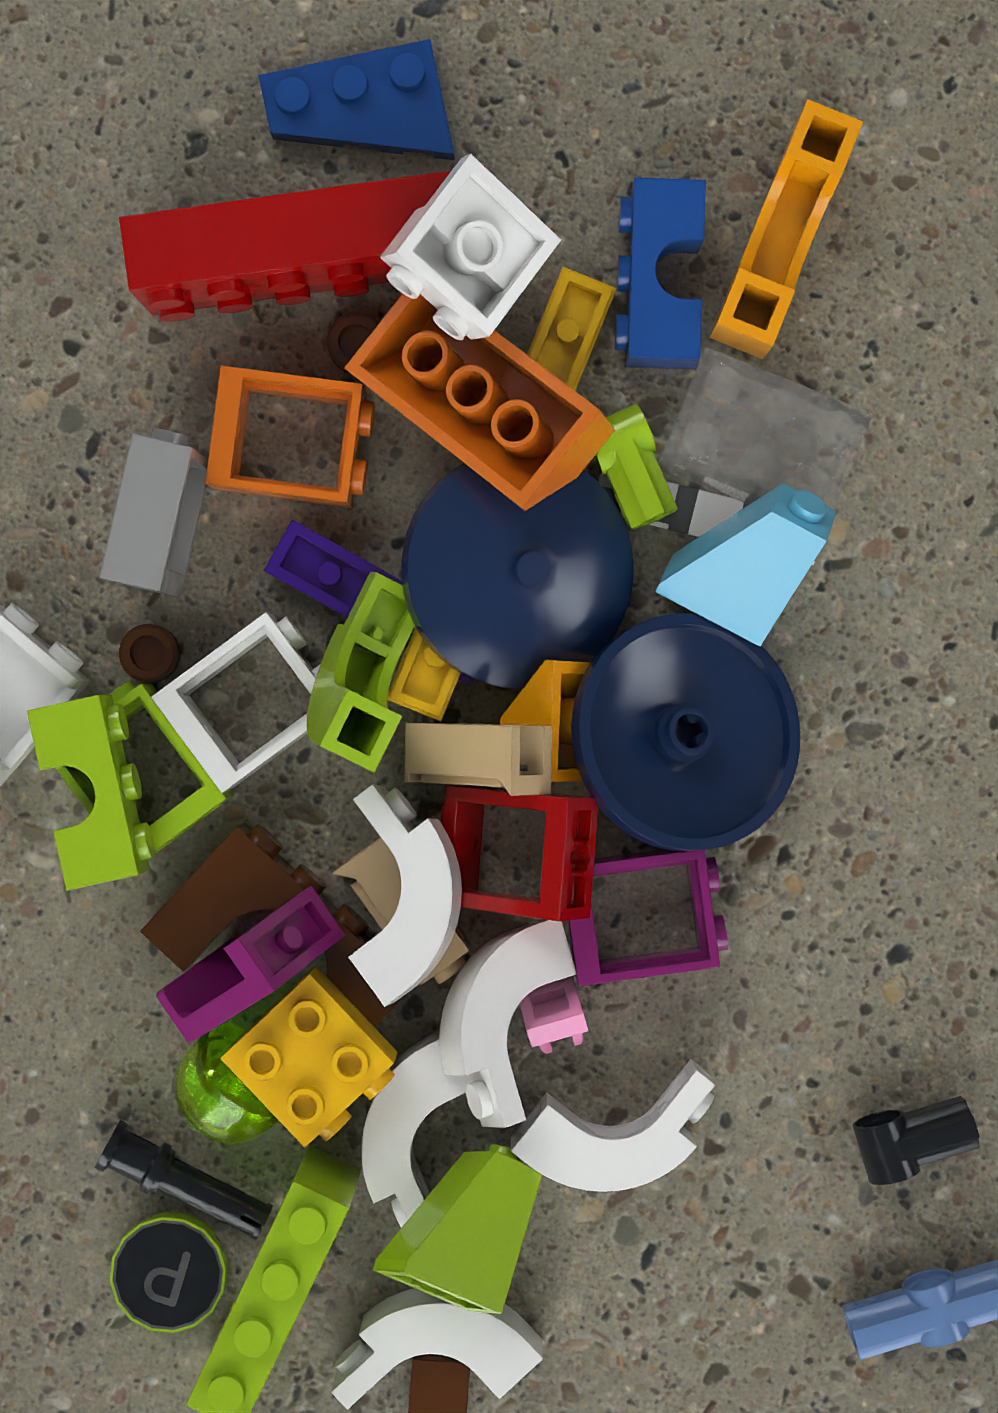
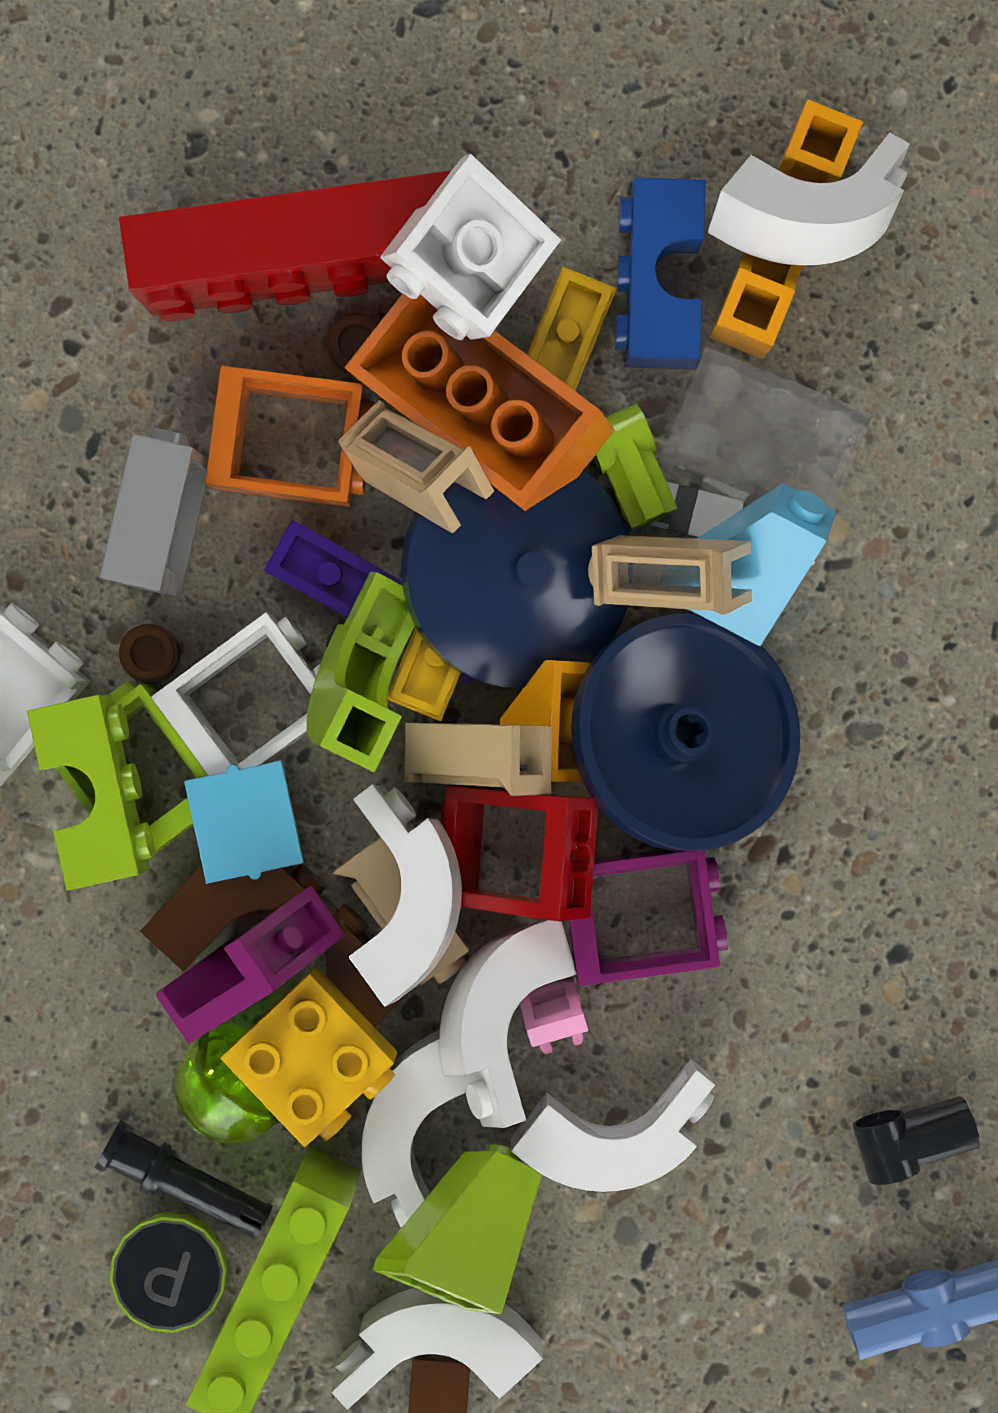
(244, 821): none -> medium azure piece
(364, 100): blue wing -> none
(412, 464): none -> tan window
(668, 573): none -> tan window
(810, 221): none -> white arch

